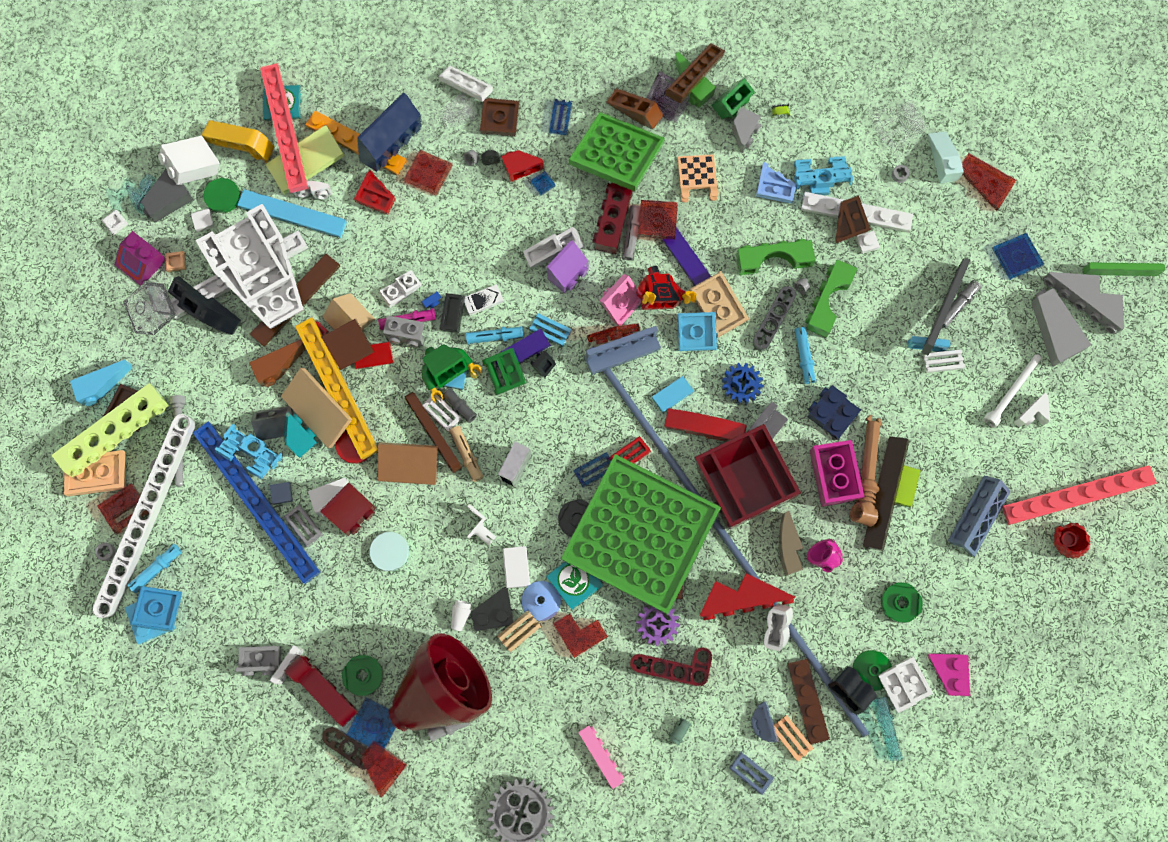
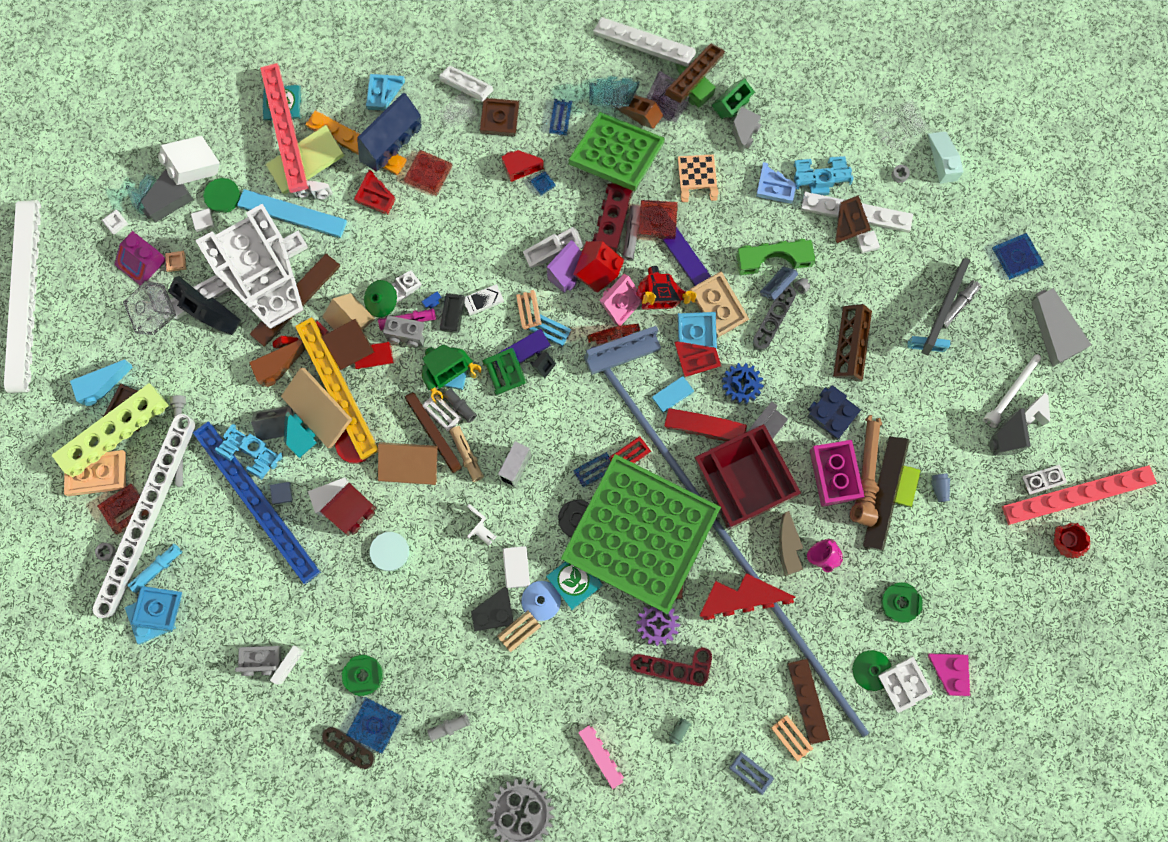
(22, 297): none -> white beam
(239, 139): yellow beam -> none
(277, 343): none -> red tile
(313, 538): light grey tile -> none
(321, 690): dark red beam -> none
(382, 90): none -> medium azure wing
(382, 766): clear red wing -> none
(386, 298): none -> green dish
(441, 687): dark red cone -> none
(460, 614): white cone -> none
(469, 155): light grey hinge -> none
(490, 157): pearl dark grey tile -> none
(495, 335): medium azure pin -> none
(526, 296): none -> light nougat tile
(579, 640): clear red plate -> none
(598, 265): none -> red slope
(612, 91): none -> clear light blue slope
(644, 42): none -> white plate
(696, 358): none -> red wing
(763, 723): sand blue tile -> none
(778, 630): white brick -> none
(779, 283): none -> sand blue tile
(780, 109): lime piece -> none
(805, 355): medium azure pin -> none
(823, 318): bright green arch -> none
(852, 690): black brick -> none
(857, 340): none -> reddish brown fence
(888, 728): clear light blue pin -> none
(941, 486): none -> sand blue cone
(959, 359): white tile -> none
(978, 512): sand blue fence -> none
(987, 180): clear red wing -> none
(1011, 436): none -> dark grey slope
(1044, 479): none -> white slope
(1086, 296): light grey slope -> none
(1124, 269): bright green tile -> none

